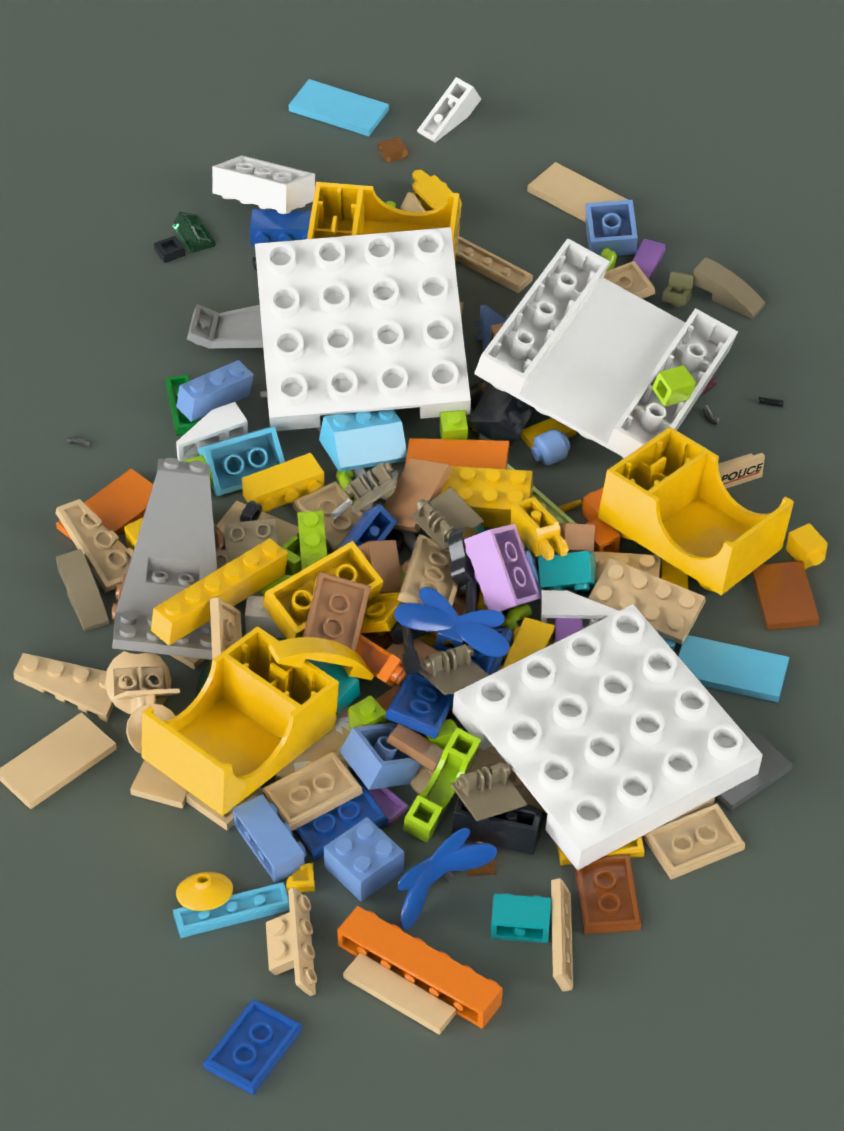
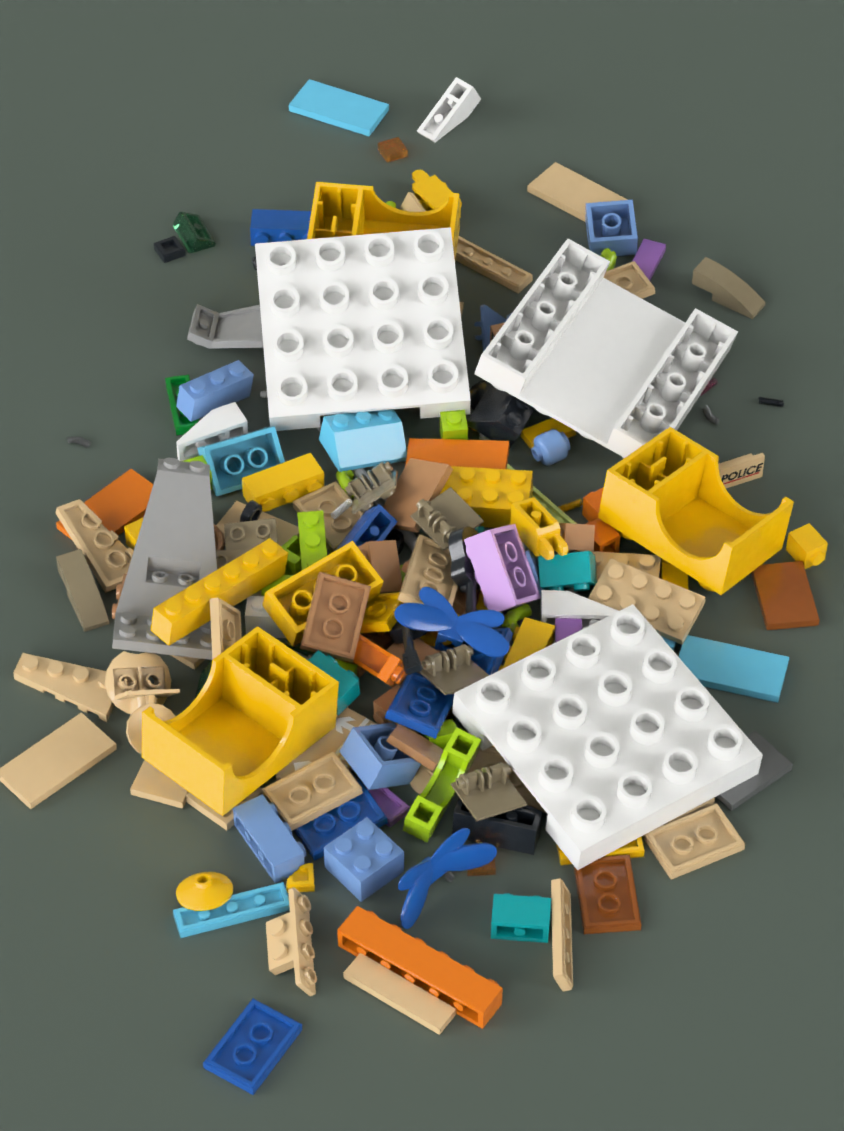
(263, 184): white brick -> none
(296, 650): yellow slope -> none
(366, 713): lime brick -> none
(674, 385): lime brick -> none
(679, 289): olive bracket -> none

